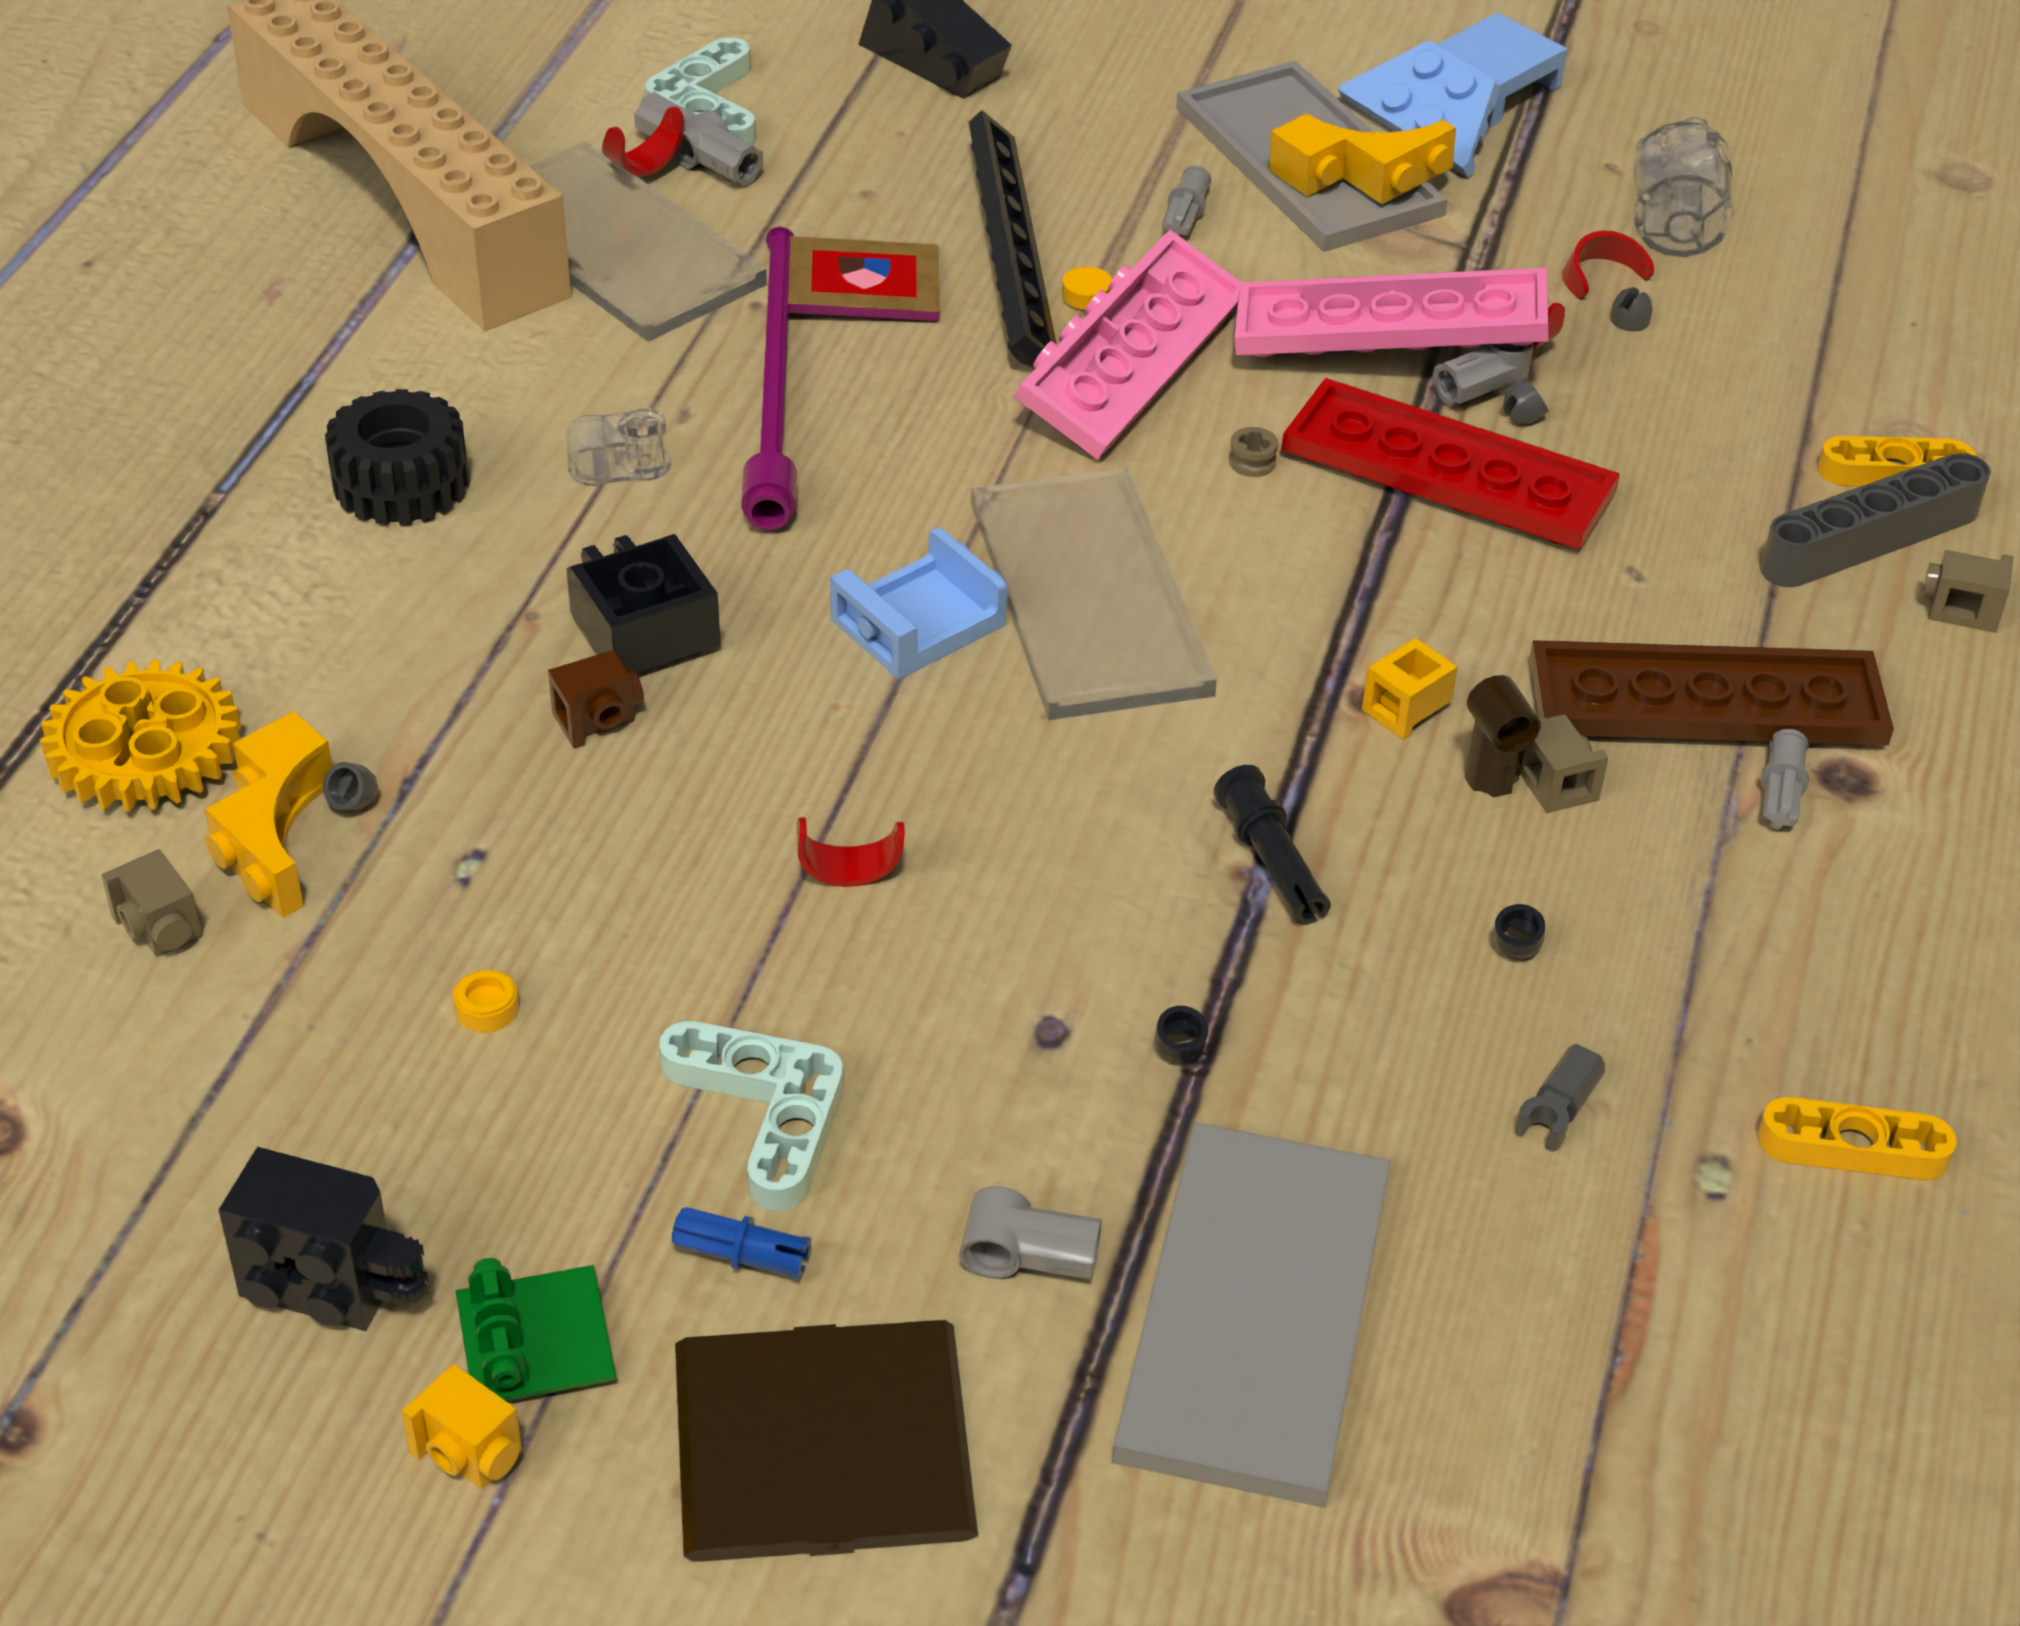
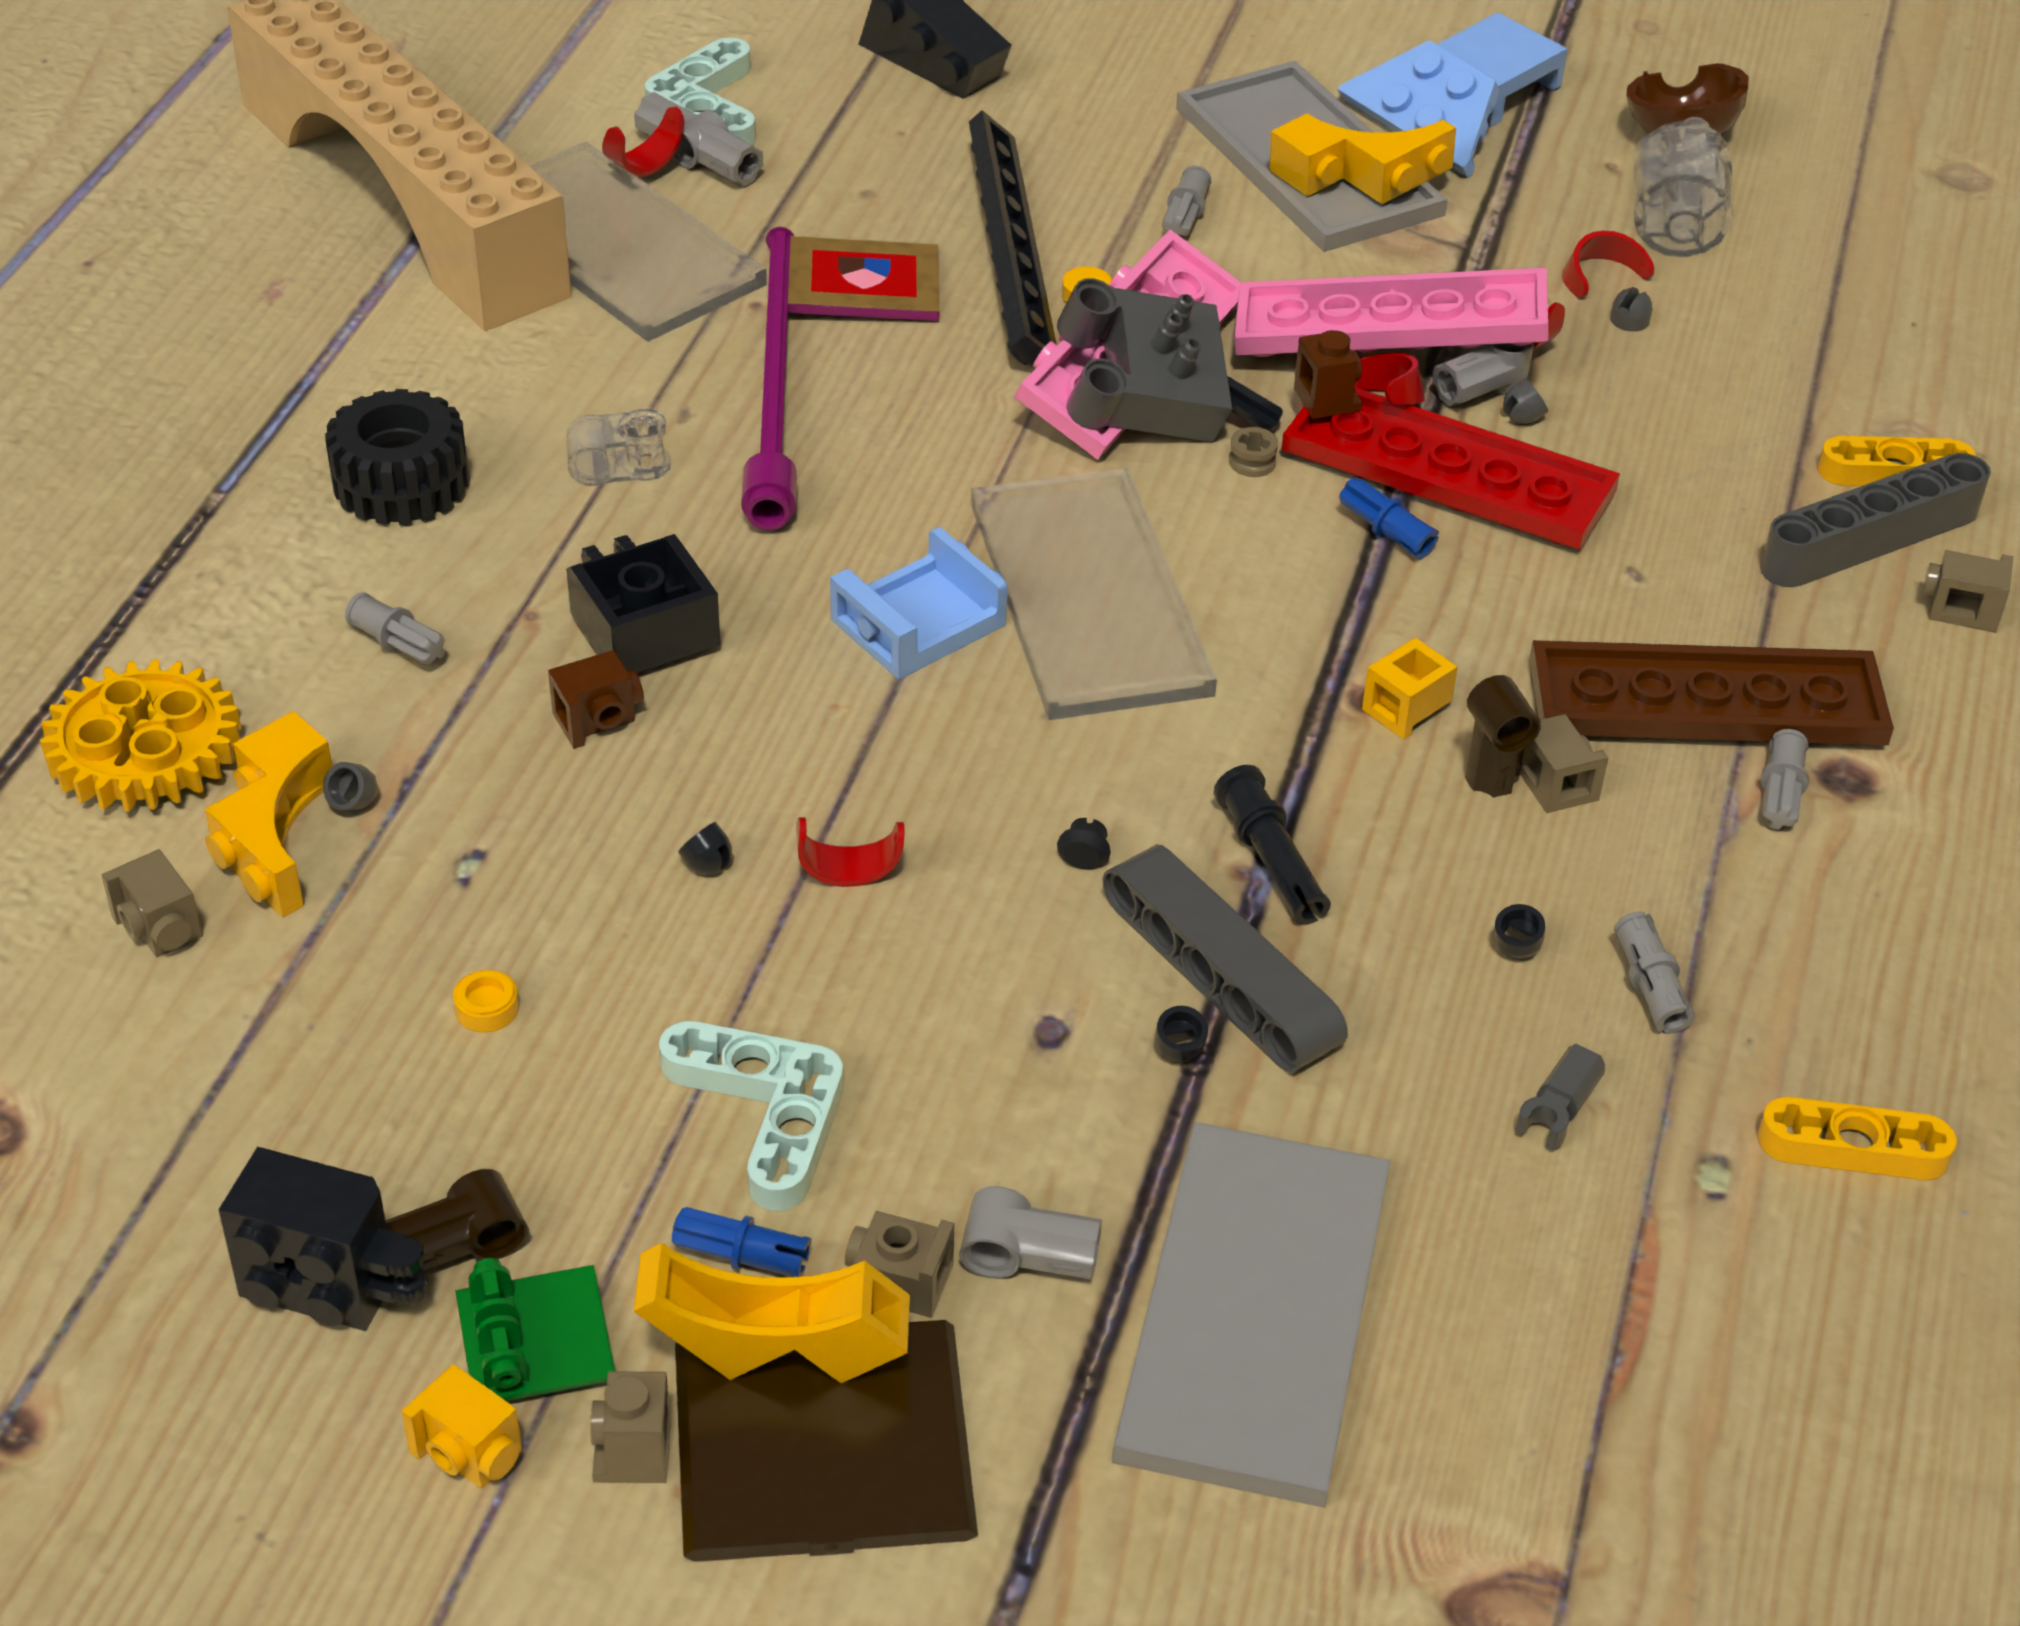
(394, 628): none -> light grey axle
(473, 1219): none -> dark brown piece
(631, 1429): none -> dark tan brick
(707, 850): none -> black hinge
(739, 1321): none -> yellow arch
(907, 1253): none -> dark tan brick
(1084, 844): none -> black piece
(1159, 367): none -> dark grey piece
(1225, 958): none -> dark grey beam
(1327, 374): none -> reddish brown brick
(1389, 518): none -> blue axle
(1395, 374): none -> red helmet
(1654, 972): none -> light grey pin
(1714, 95): none -> reddish brown cylinder

